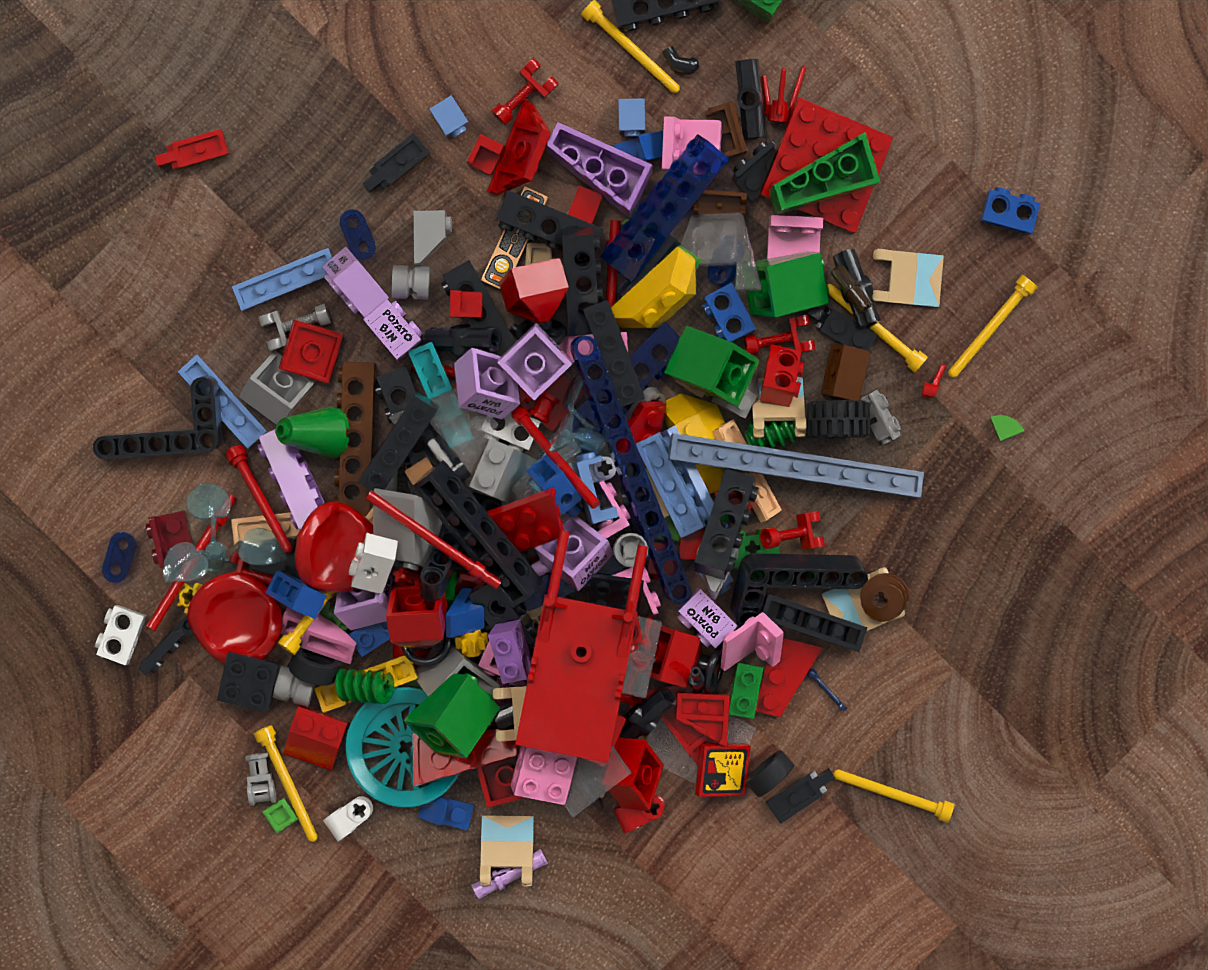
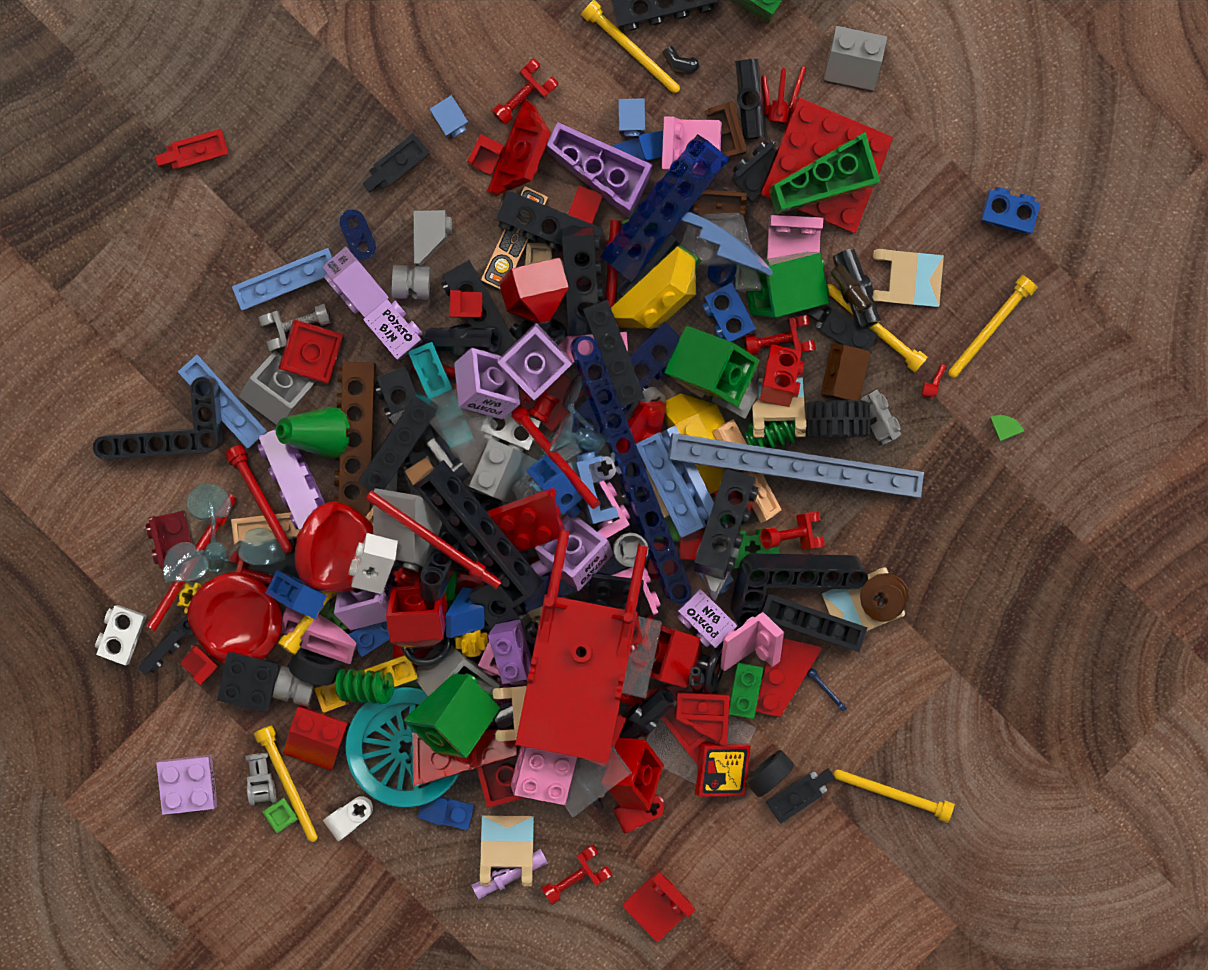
(120, 557): clear blue plate -> none
(186, 784): none -> lavender brick
(200, 664): none -> red panel
(553, 892): none -> red bar
(658, 905): none -> red bracket
(730, 246): none -> medium blue slope
(855, 58): none -> light grey slope

